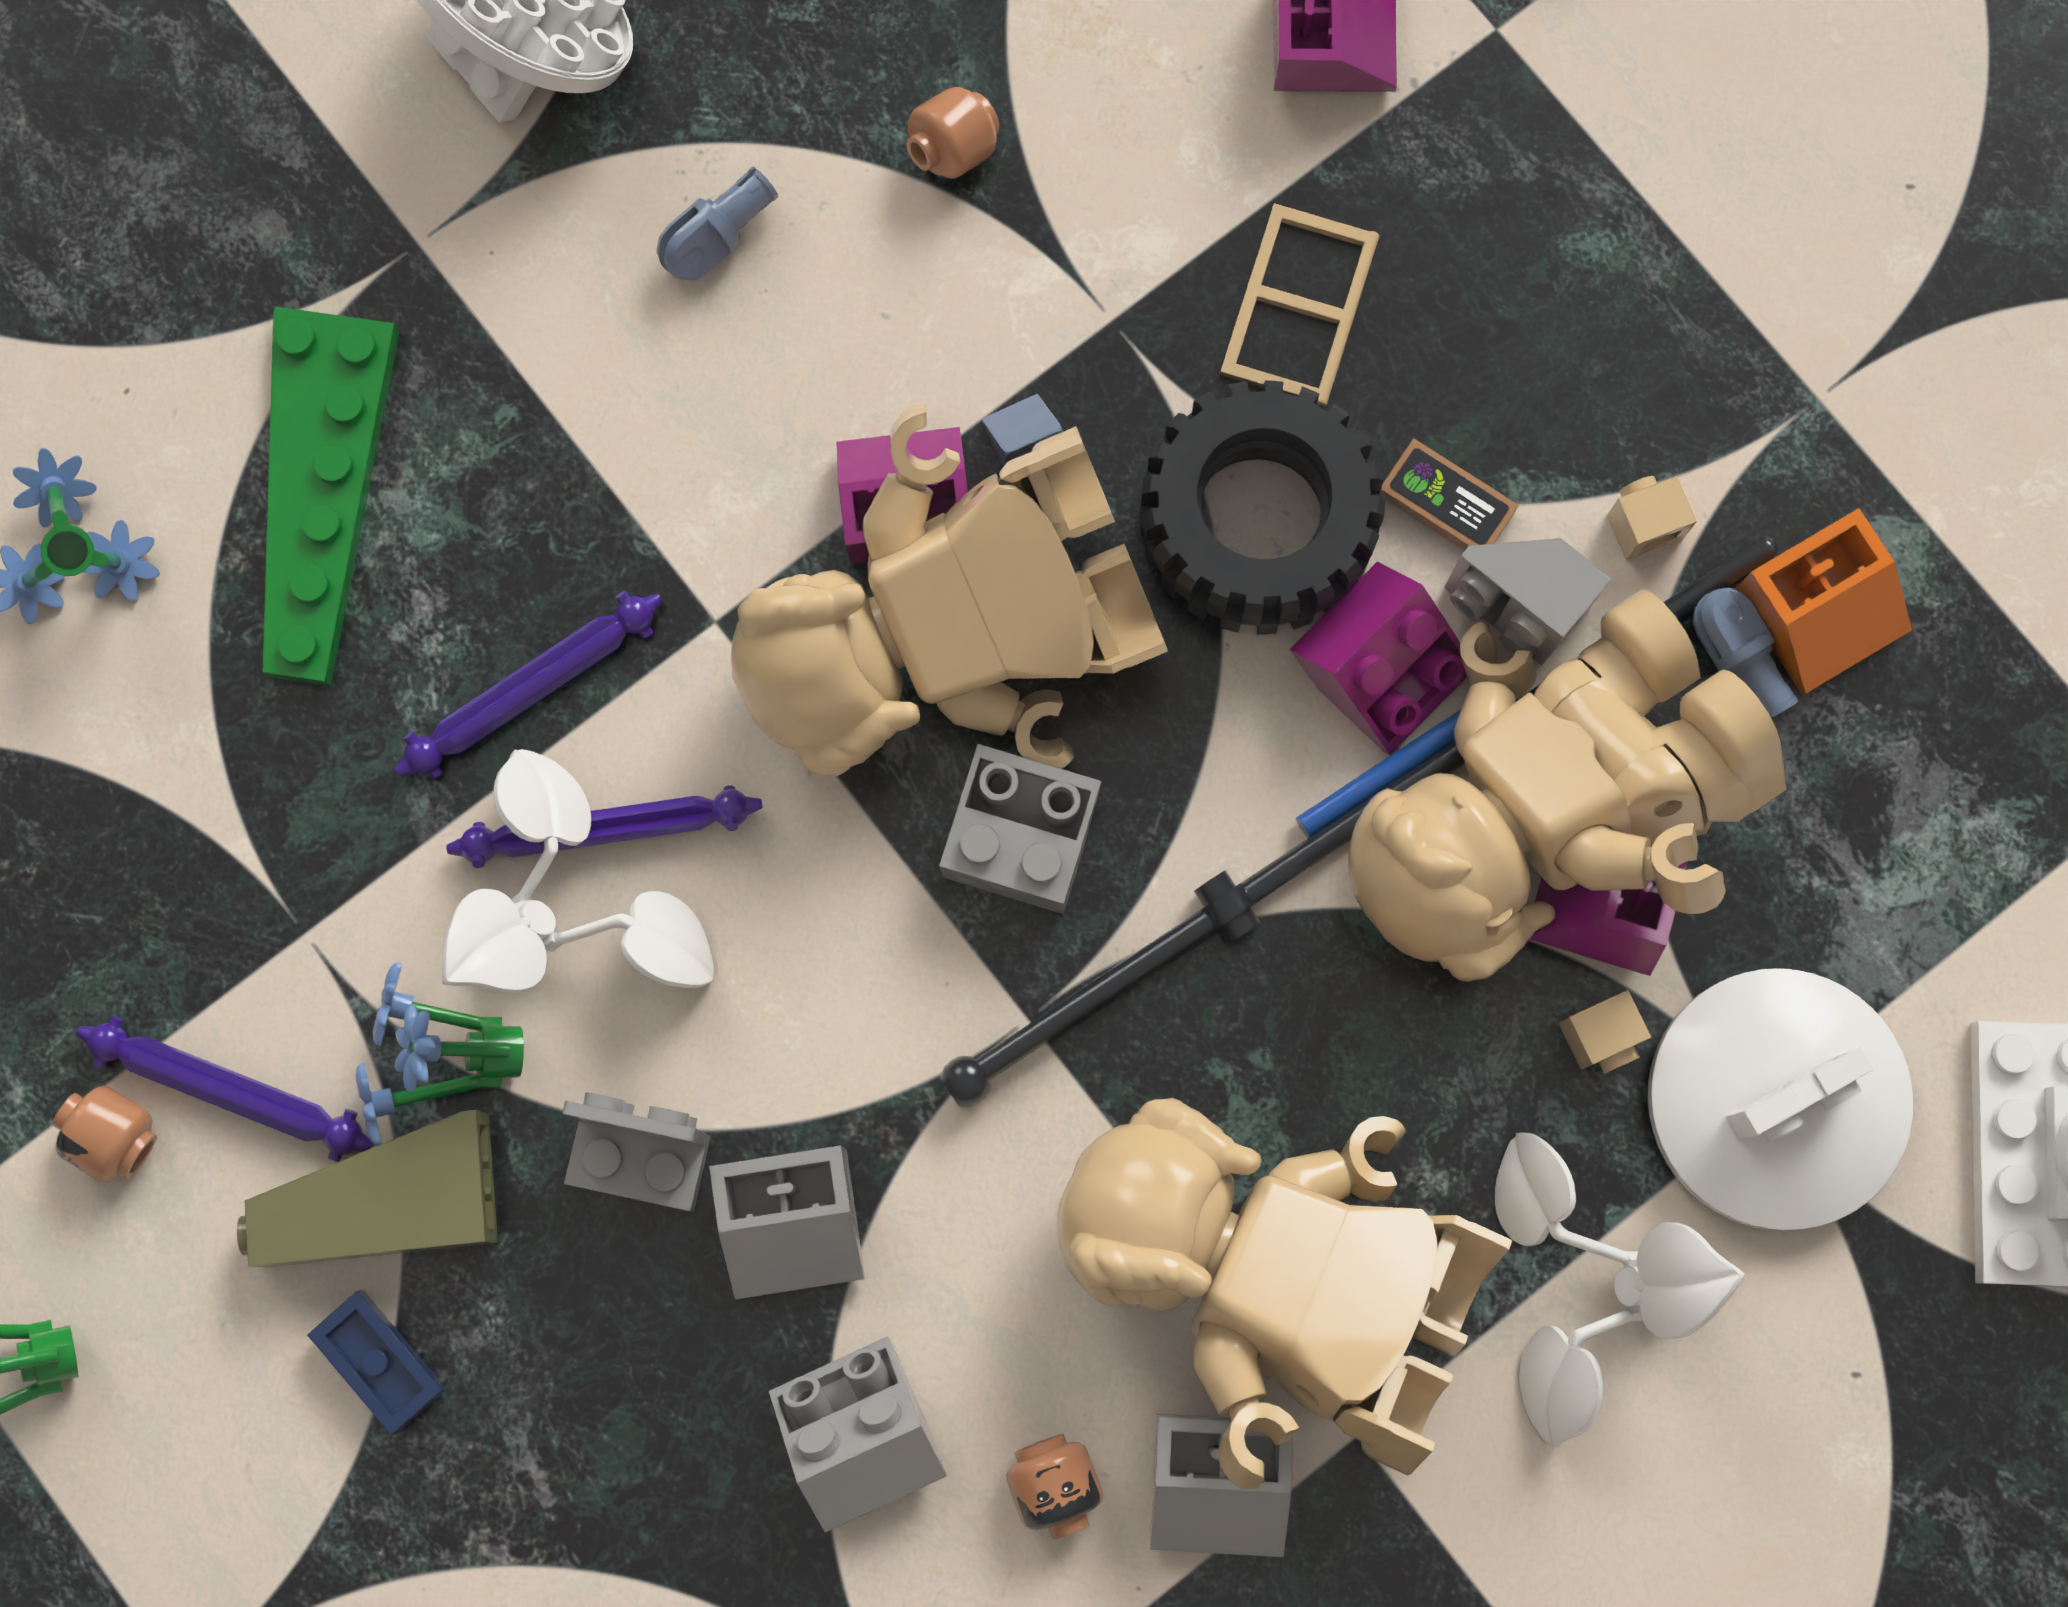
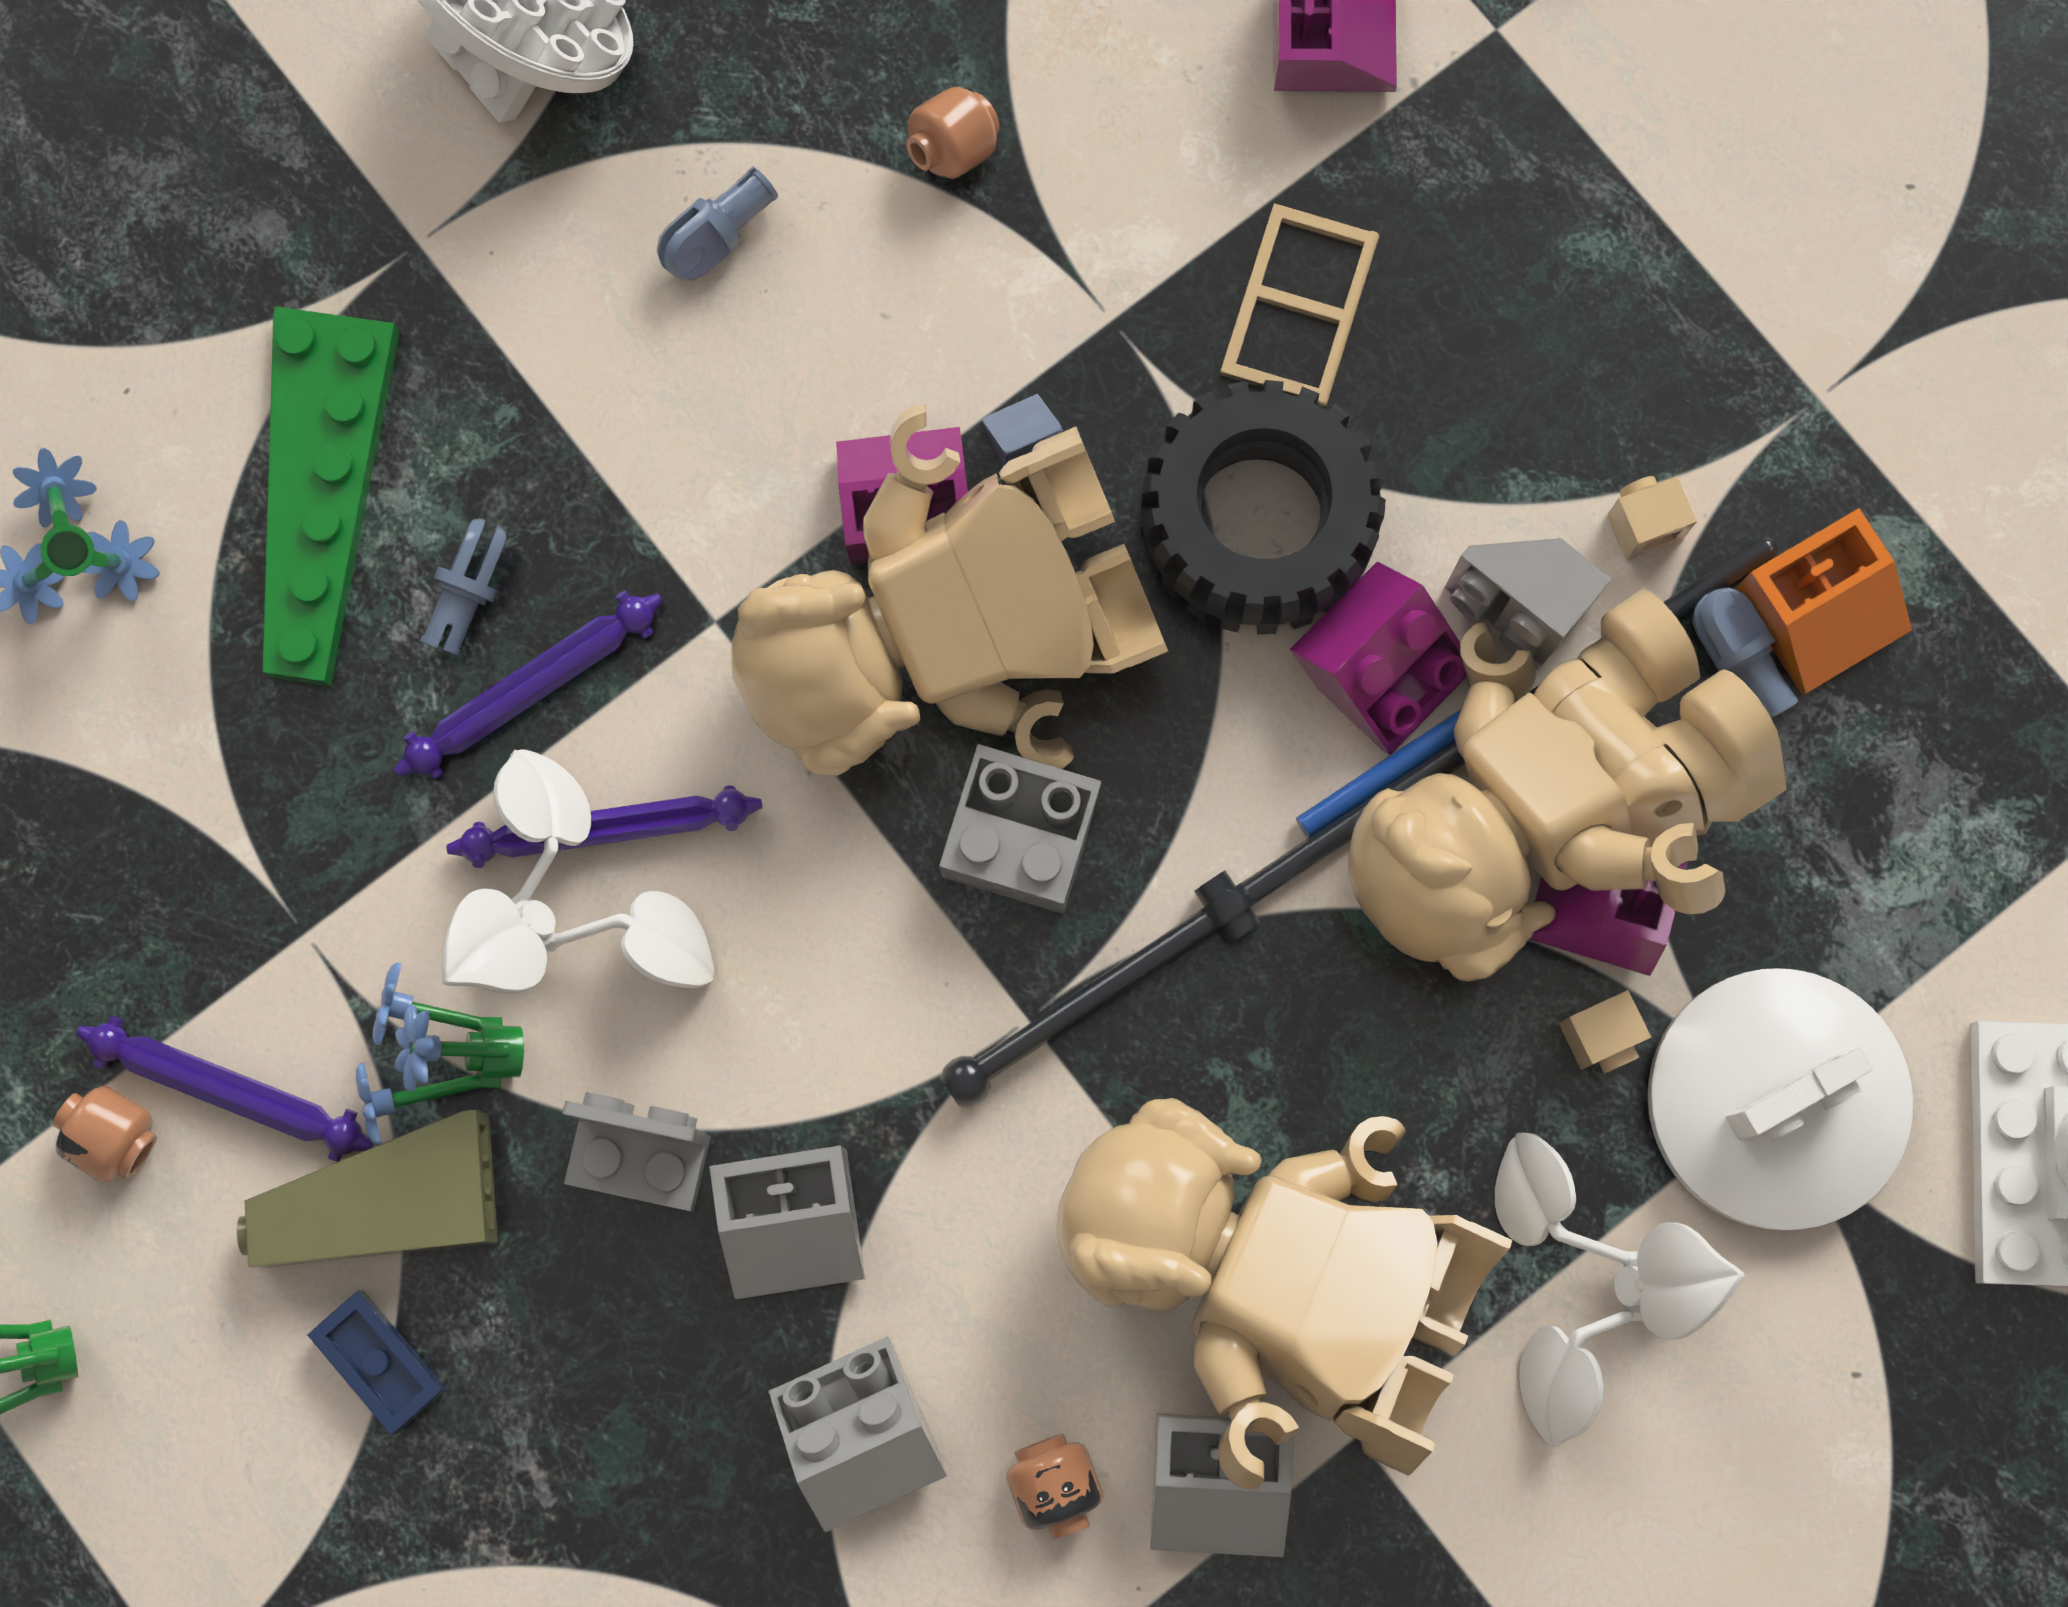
(462, 594): none -> sand blue arm
(1447, 497): tile -> none

